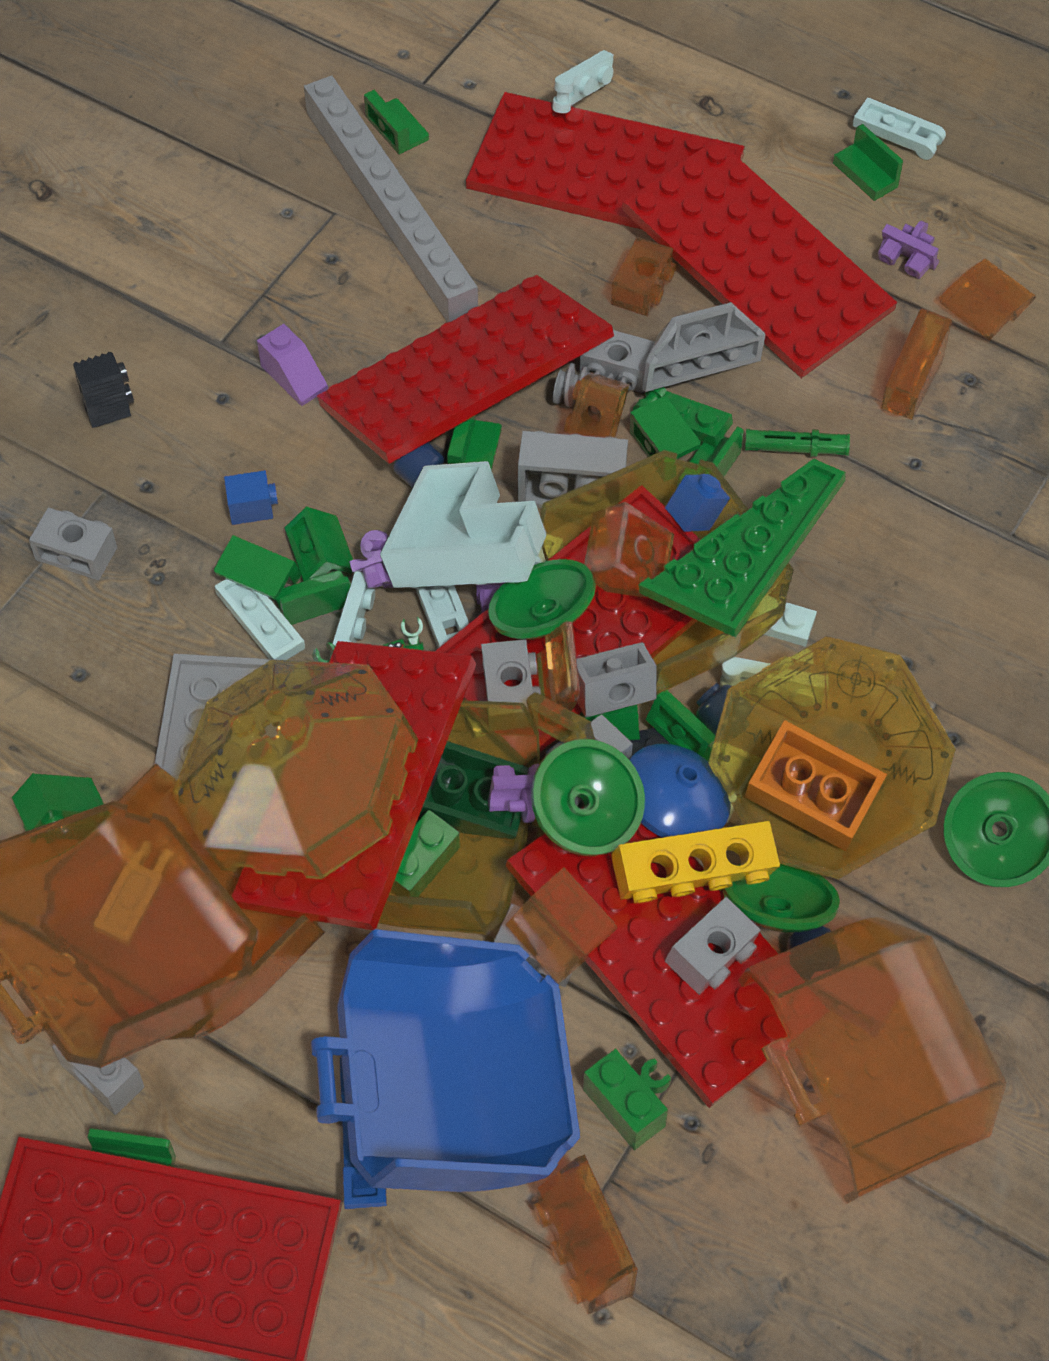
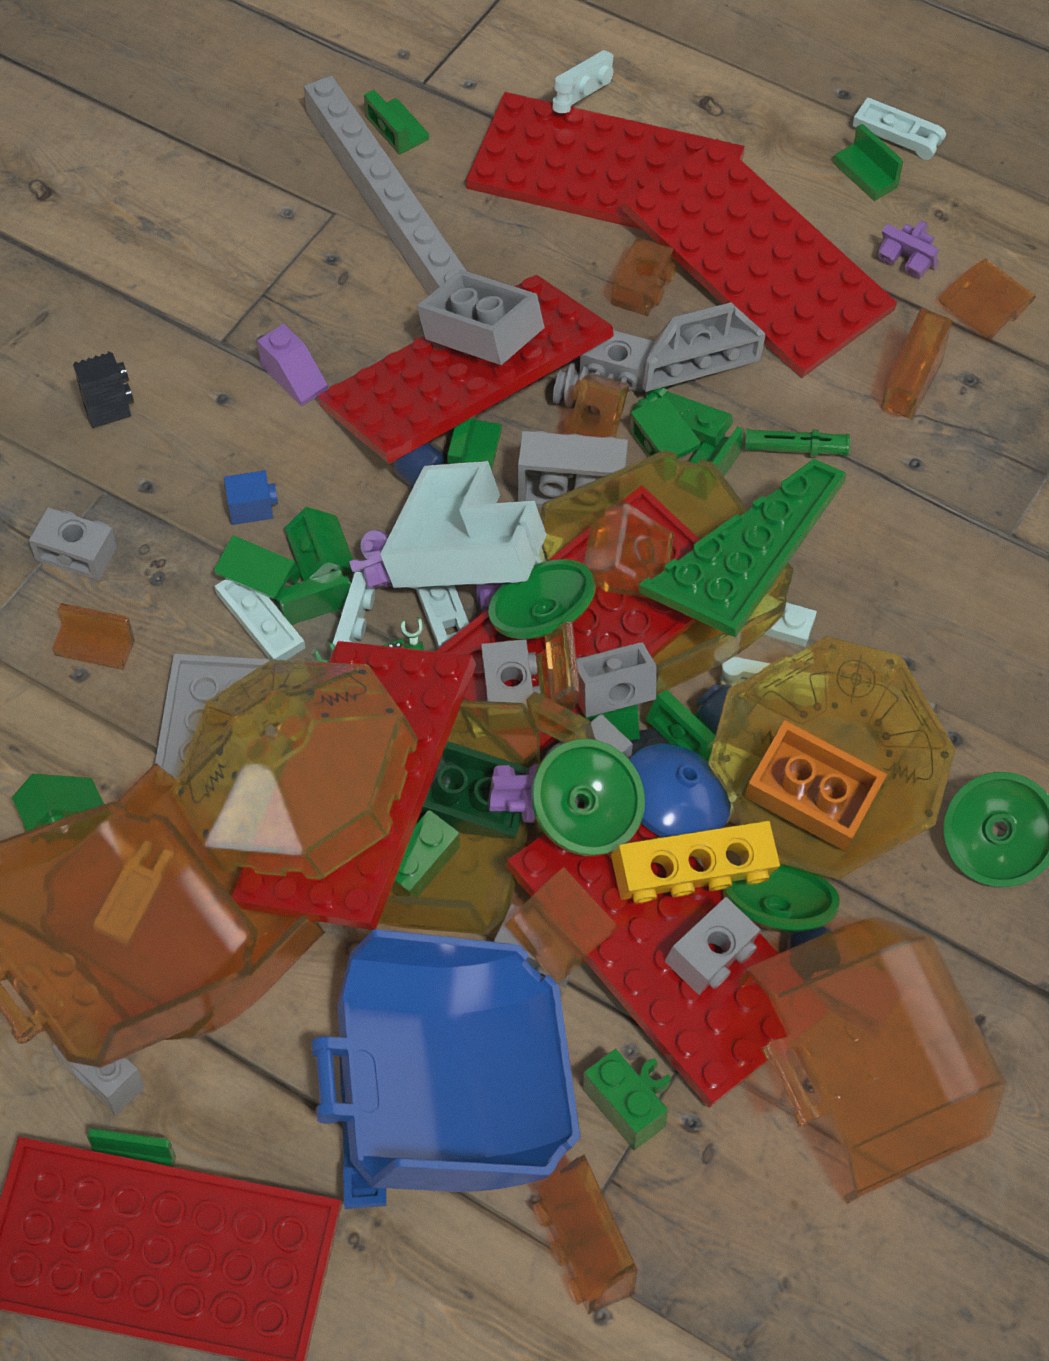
(93, 636): none -> clear orange panel
(481, 316): none -> light grey brick
(697, 502): blue brick -> none

